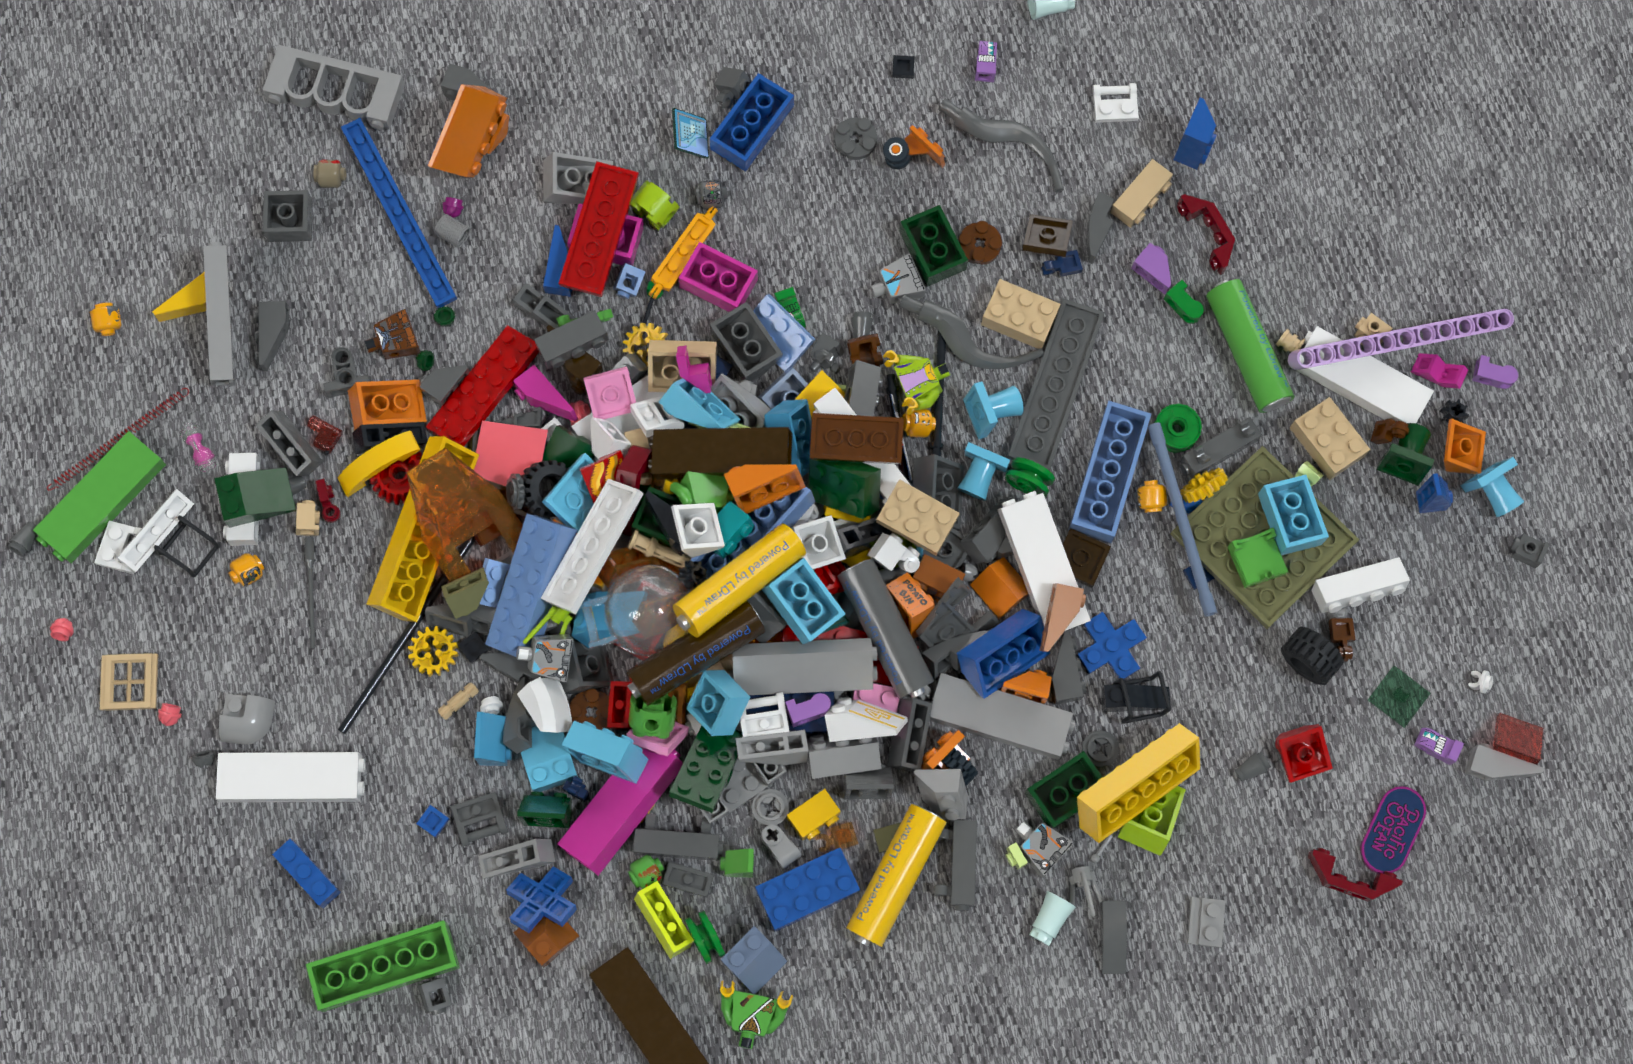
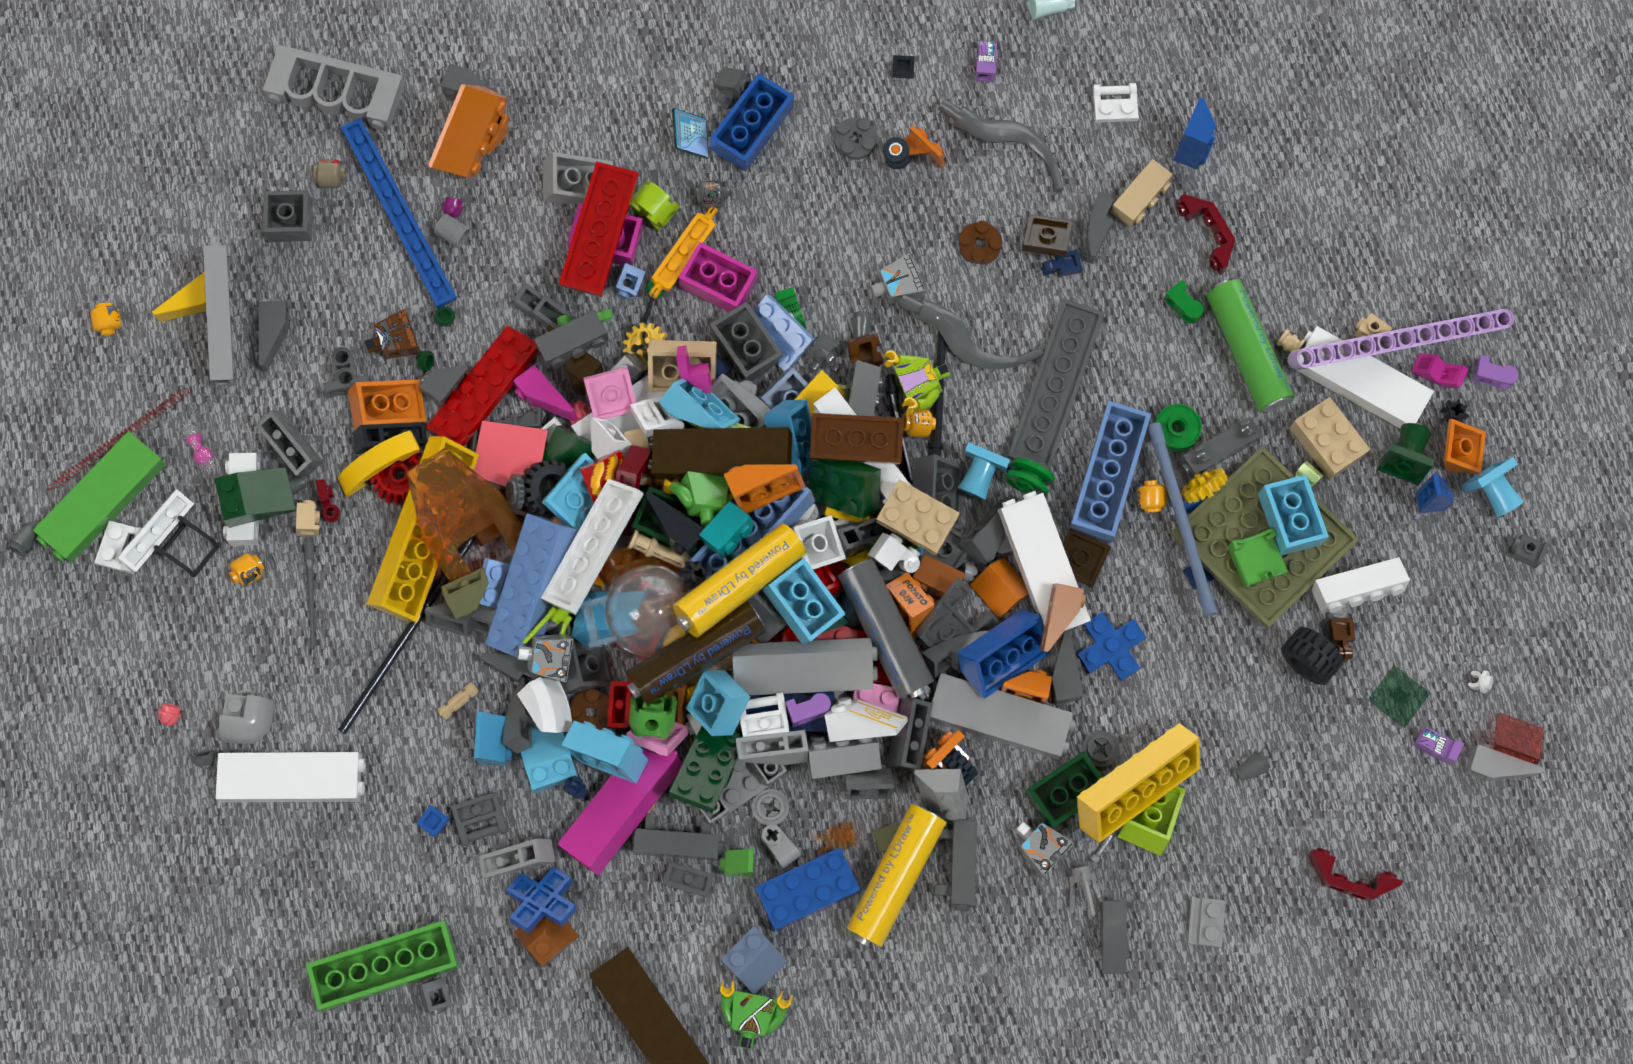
(61, 629): coral plate -> none
(149, 681): tan piece -> none
(306, 873): blue brick -> none
(327, 434): clear red piece -> none
(445, 657): yellow gear -> none
(473, 647): black tile -> none
(491, 705): white plate -> none
(545, 810): dark green slope -> none
(555, 265): blue slope -> none
(645, 871): bright green head -> none
(663, 920): neon yellow brick -> none
(698, 528): white slope -> none
(705, 937): green wheel -> none
(813, 815): yellow brick -> none
(933, 245): dark green brick -> none
(986, 409): medium azure plant -> none
(1015, 856): yellowish green plate -> none
(1020, 314): tan brick -> none
(1051, 918): light aqua plant -> none
(1130, 718): black piece -> none
(1140, 696): black slope -> none
(1154, 267): medium lavender slope -> none
(1303, 752): red slope -> none
(1387, 429): reddish brown plate -> none
(1393, 830): tile -> none

